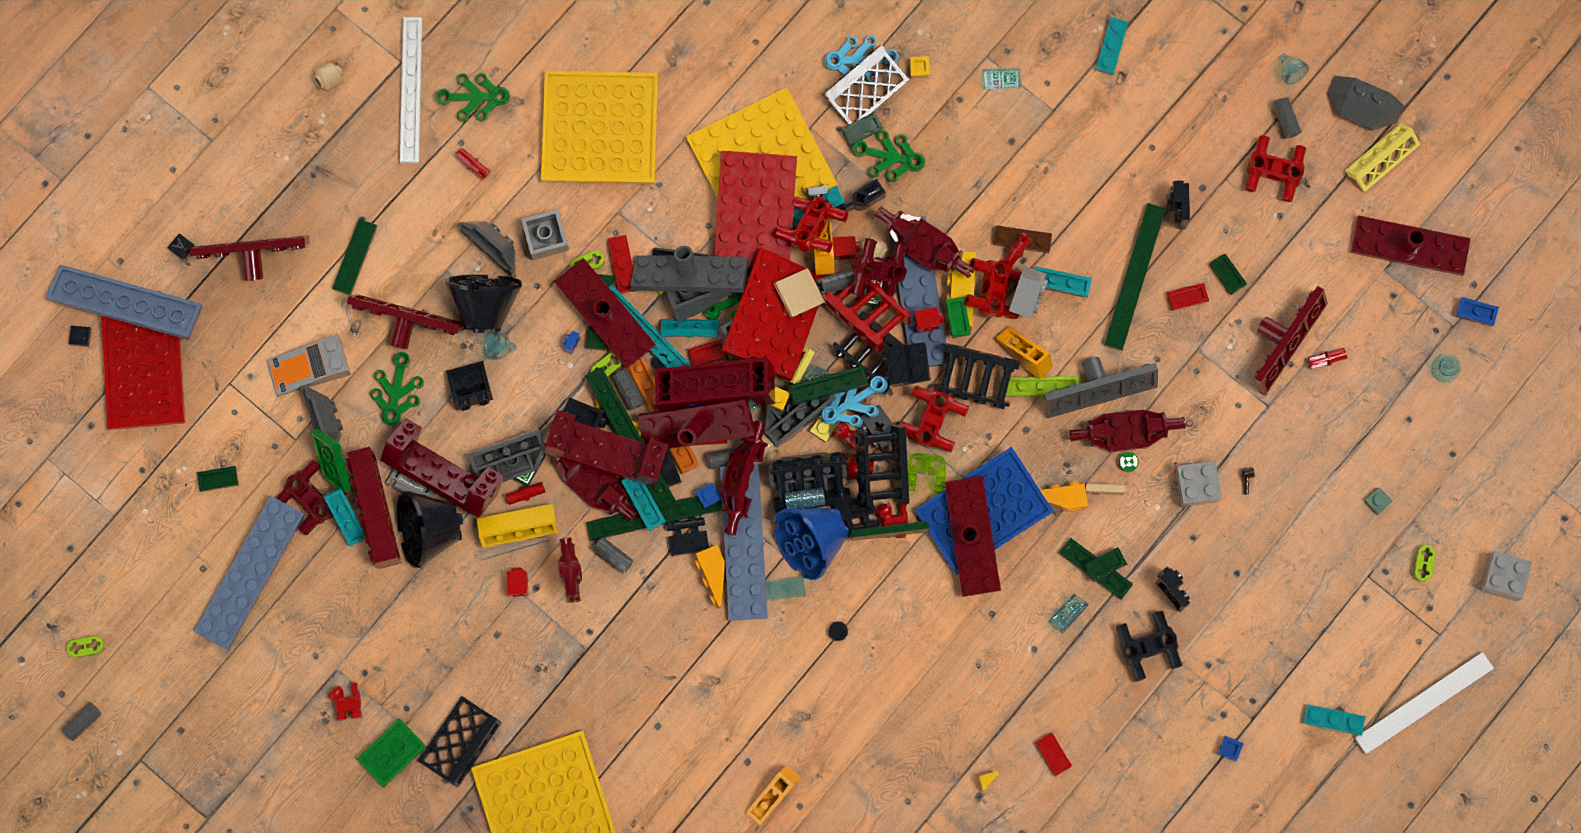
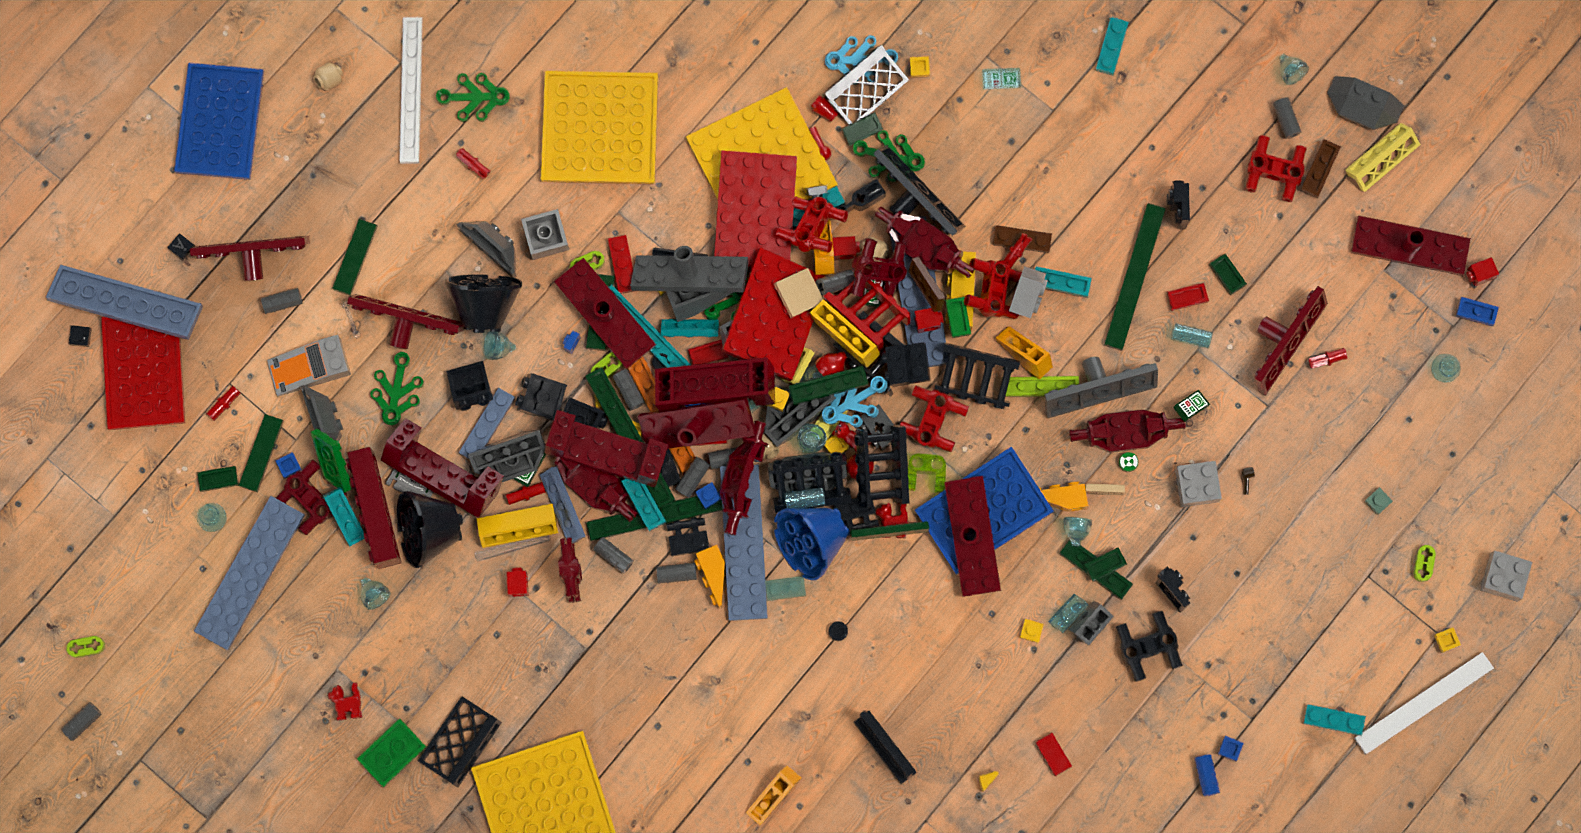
(211, 517): none -> clear light blue helmet
(219, 121): none -> blue plate
(223, 403): none -> red pin
(261, 453): none -> dark green tile
(281, 300): none -> dark grey axle
(288, 465): none -> blue plate
(373, 593): none -> clear light blue helmet
(488, 422): none -> sand blue plate
(540, 396): none -> black plate
(562, 504): none -> sand blue plate
(676, 573): none -> dark grey axle
(692, 476): none -> dark grey axle
(811, 438): none -> clear light blue helmet
(823, 108): none -> red cone
(824, 150): none -> red bar
(831, 363): none -> red helmet
(835, 444): none -> yellow plate
(844, 333): none -> yellow brick
(884, 747): none -> black fence
(916, 192): none -> black plate
(926, 284): none -> reddish brown plate
(1031, 631): none -> yellow plate
(1077, 529): none -> clear light blue helmet
(1091, 622): none -> dark grey brick
(1191, 335): none -> clear light blue axle
(1191, 405): none -> tile
(1207, 775): none -> blue axle
(1320, 168): none -> reddish brown plate
(1447, 640): none -> yellow plate
(1482, 272): none -> red brick

